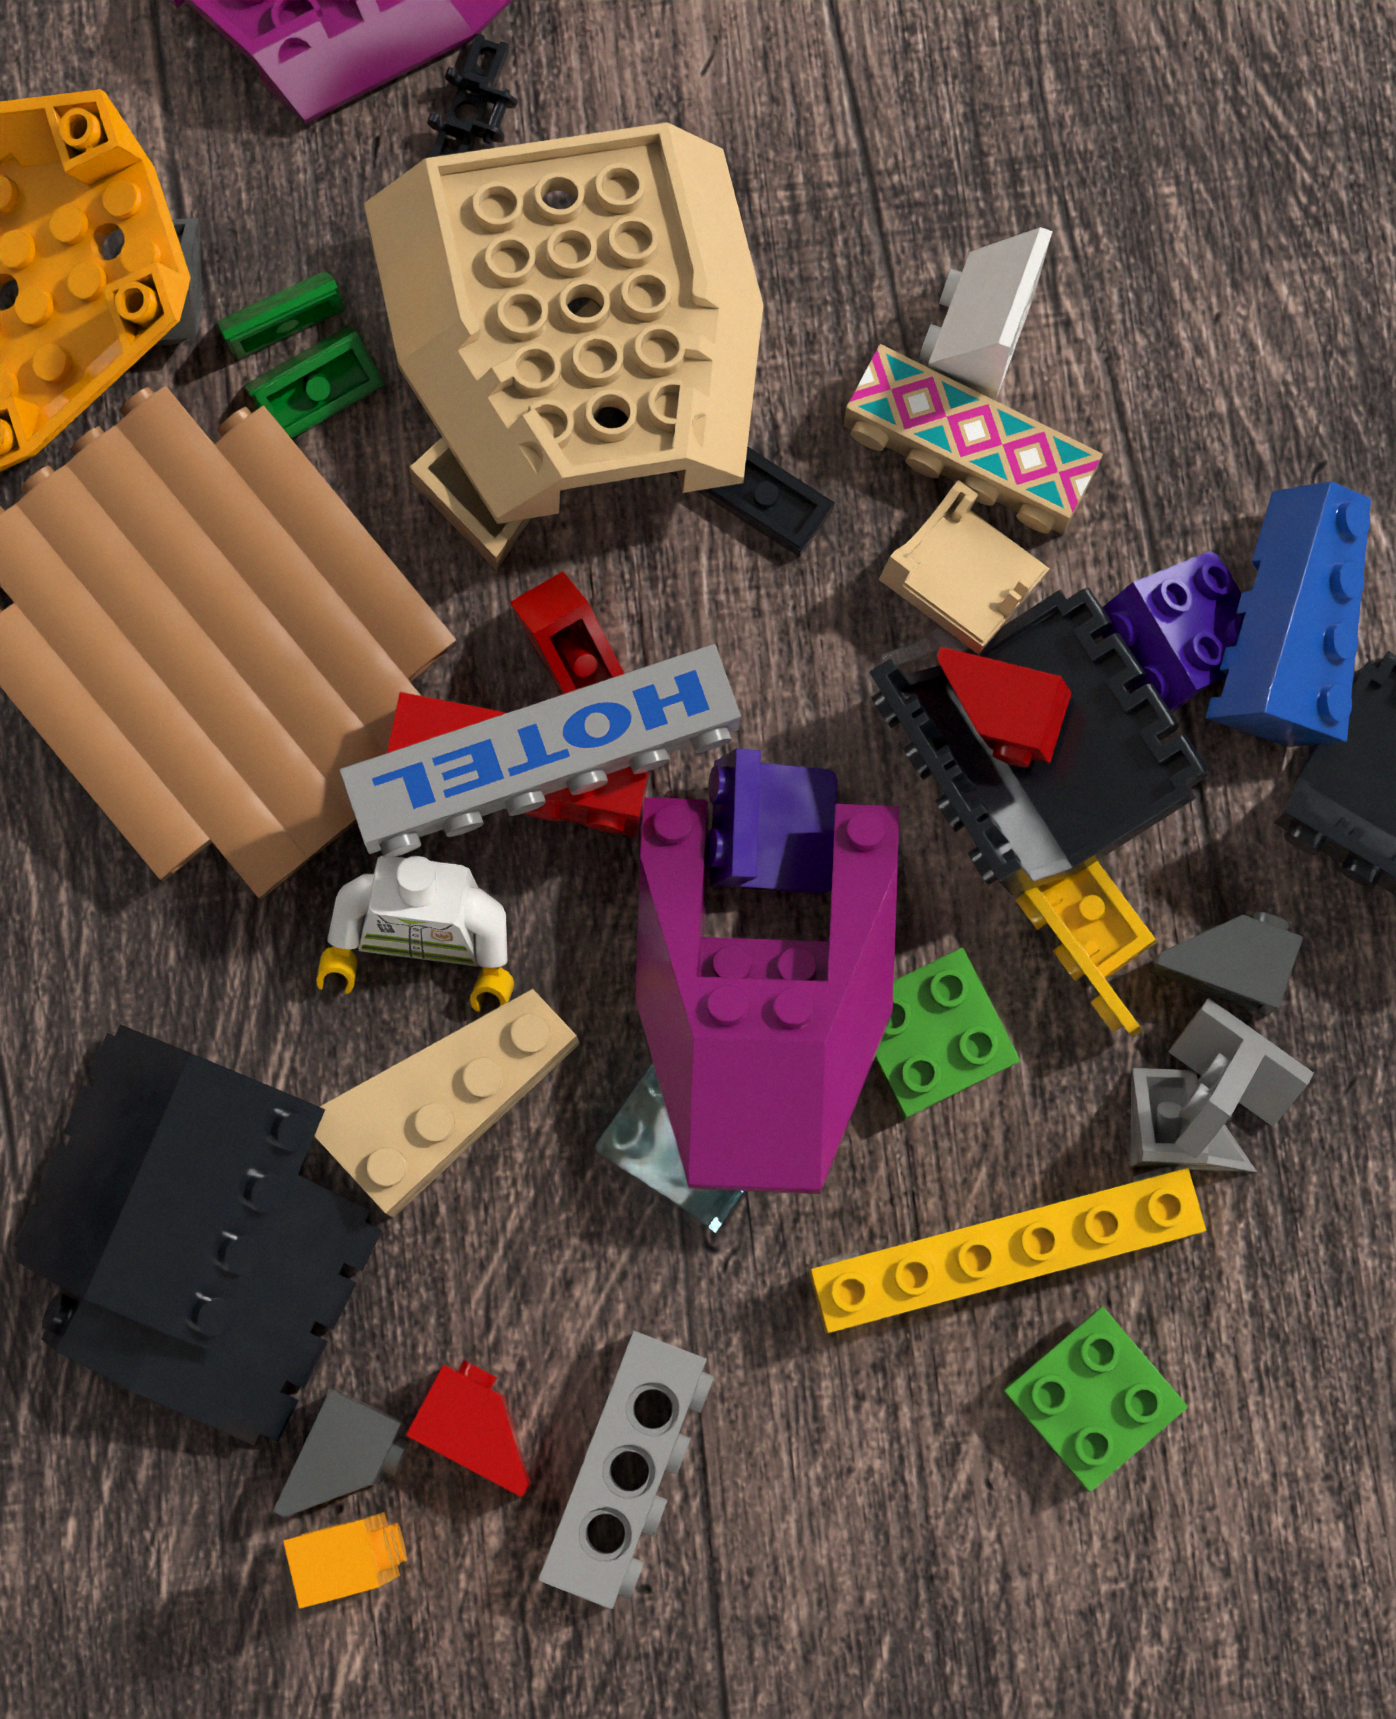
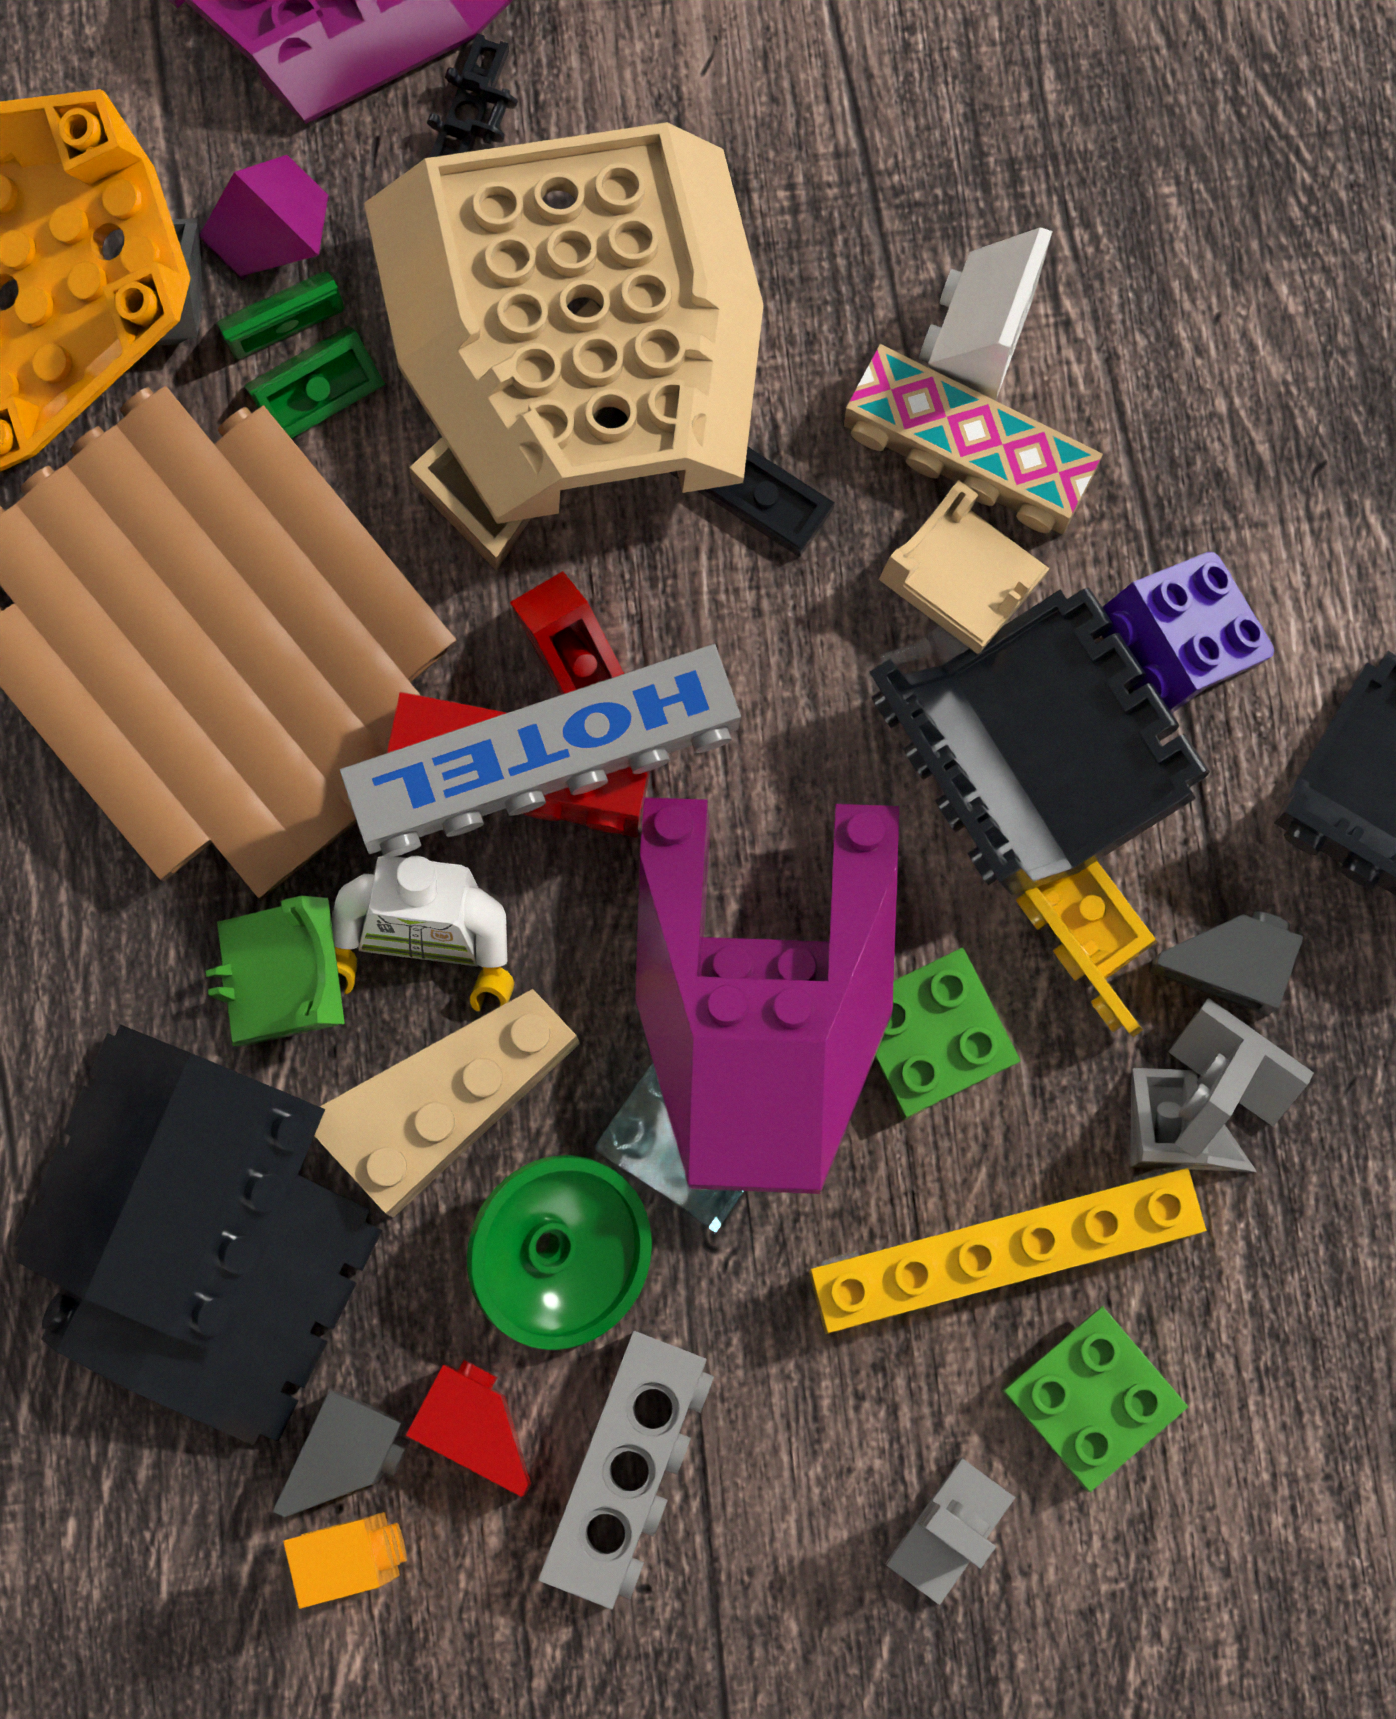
(267, 218): none -> magenta slope
(279, 971): none -> bright green piece
(587, 1271): none -> green dish
(771, 825): dark purple bracket -> none
(951, 1531): none -> light grey bracket
(1009, 705): red slope -> none
(1300, 620): blue wedge -> none

